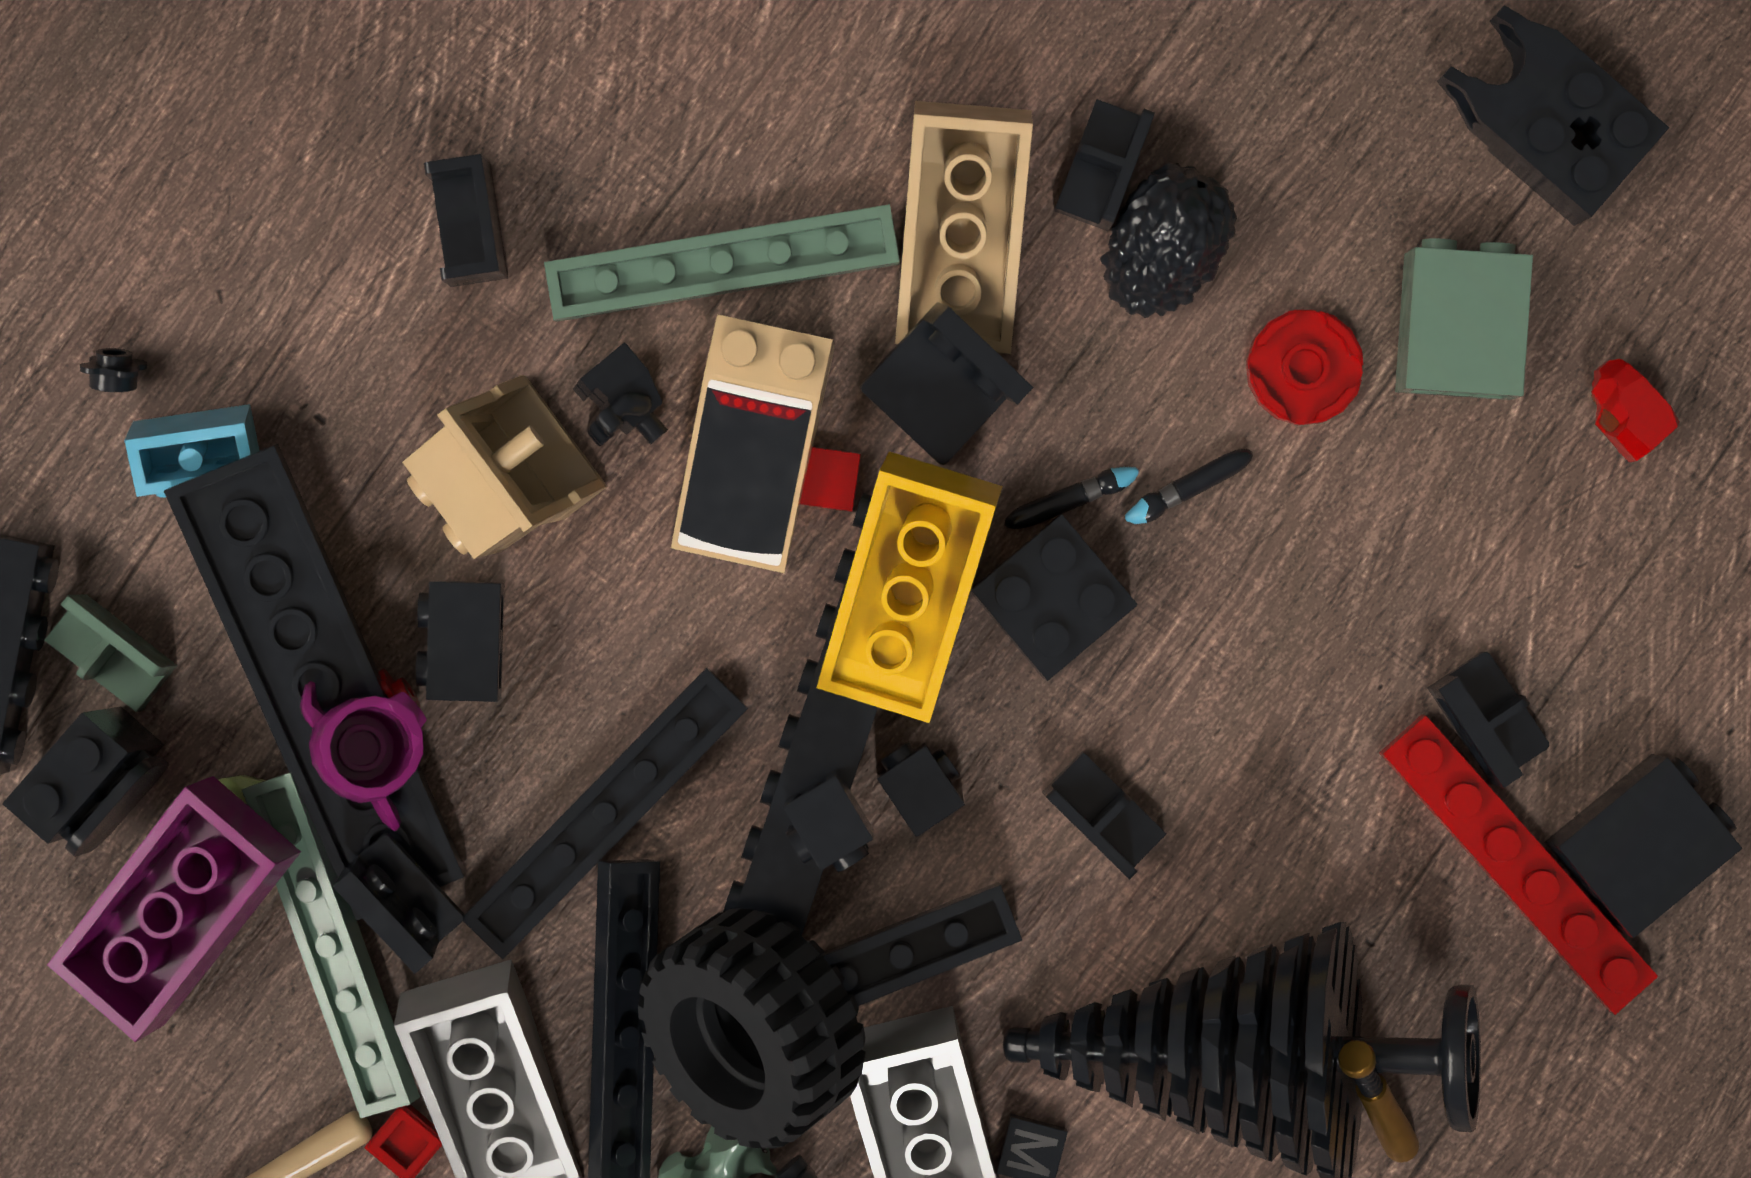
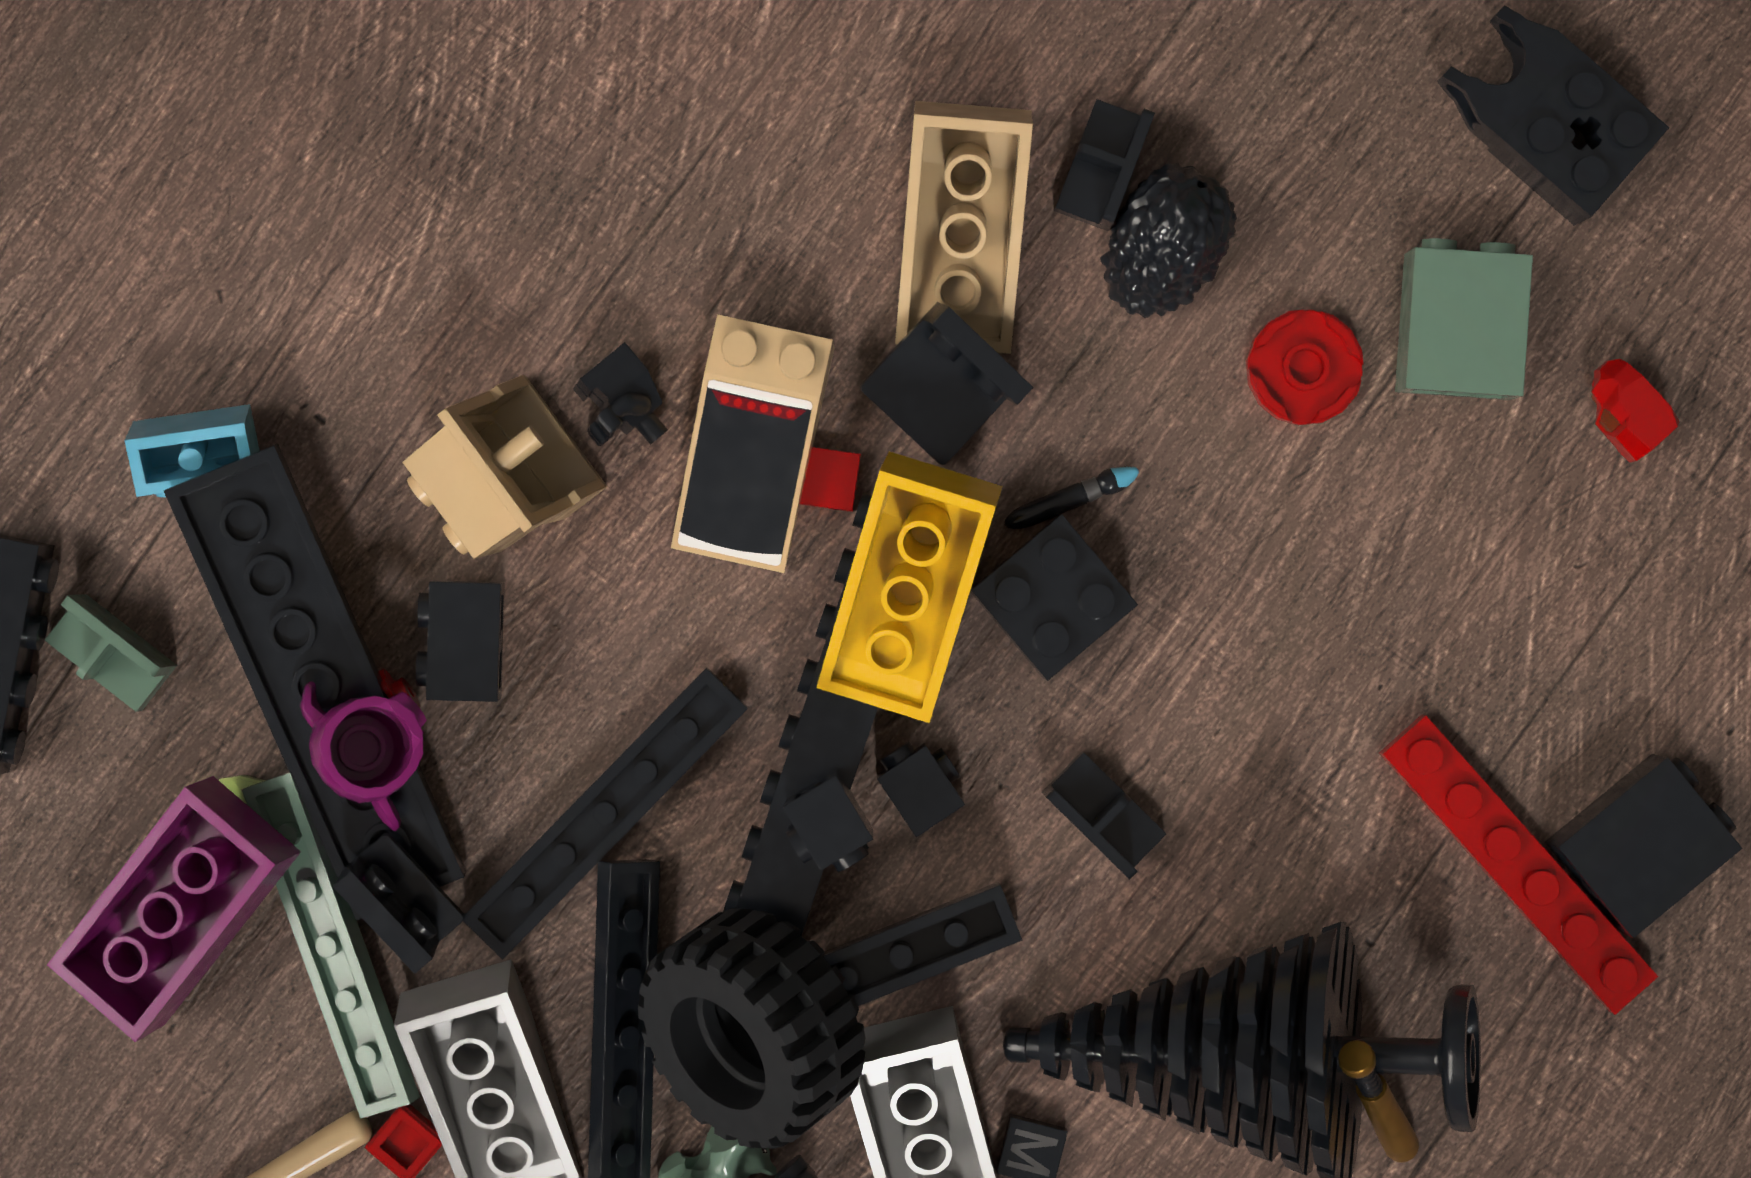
(89, 780): black brick -> none
(113, 370): black plate -> none
(467, 220): black panel -> none
(721, 263): sand green plate -> none
(1155, 504): black piece -> none
(1489, 718): black panel -> none

